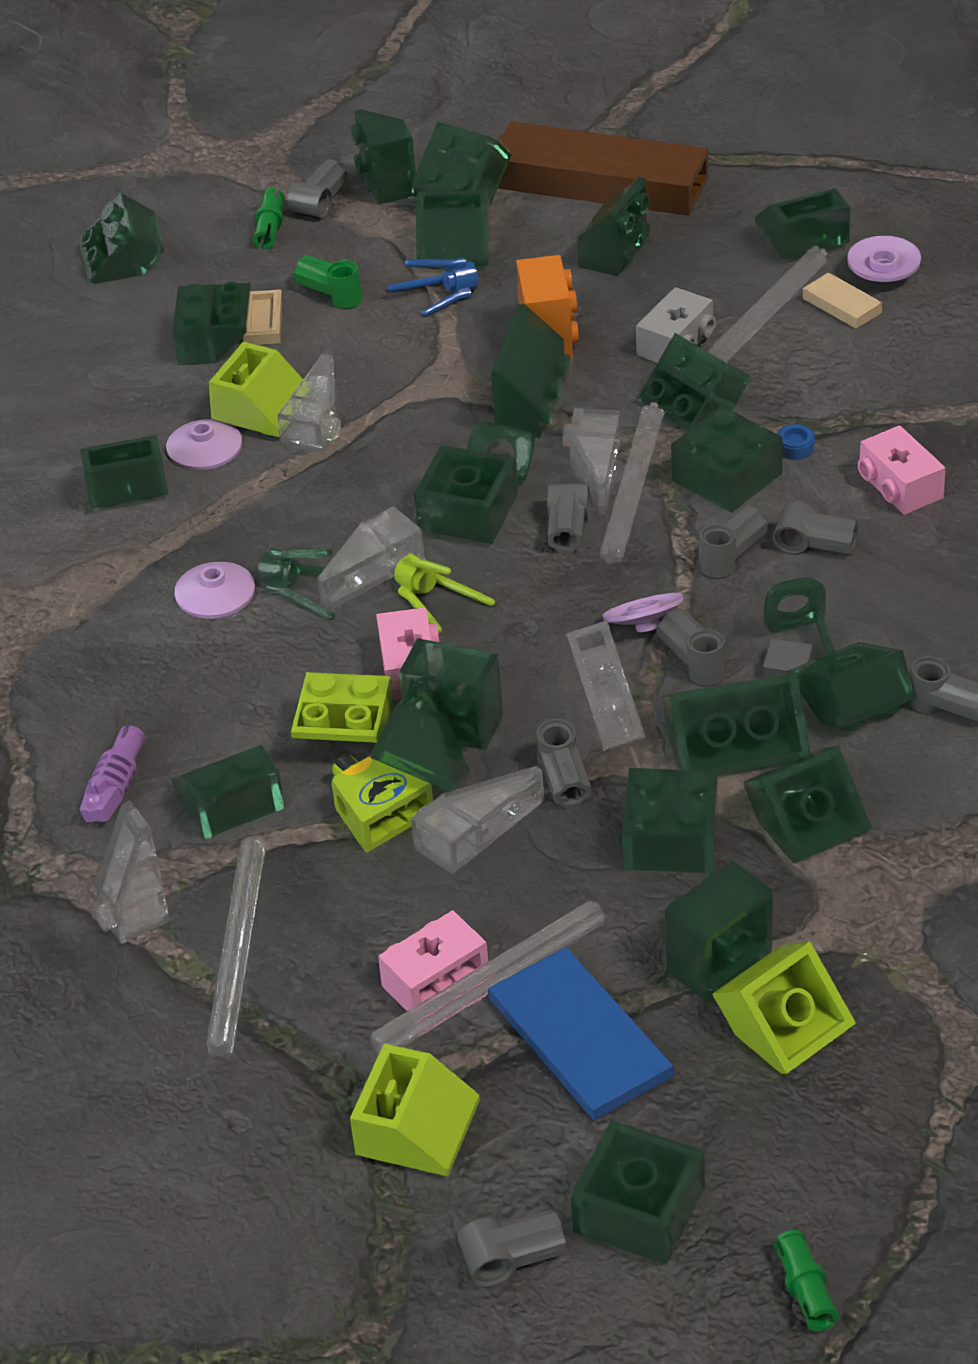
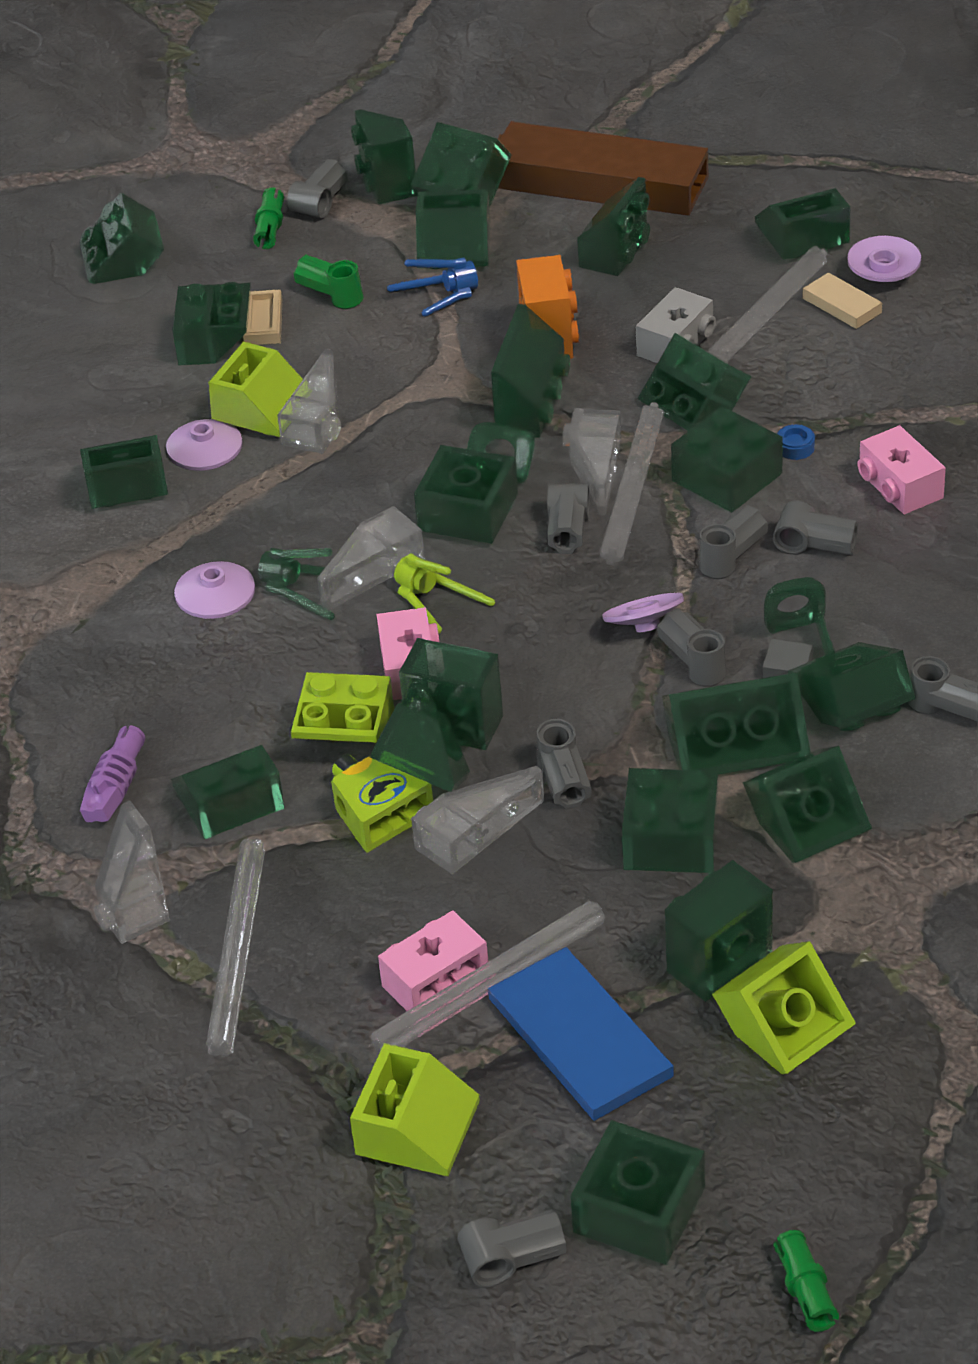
(605, 686): clear slope -> none

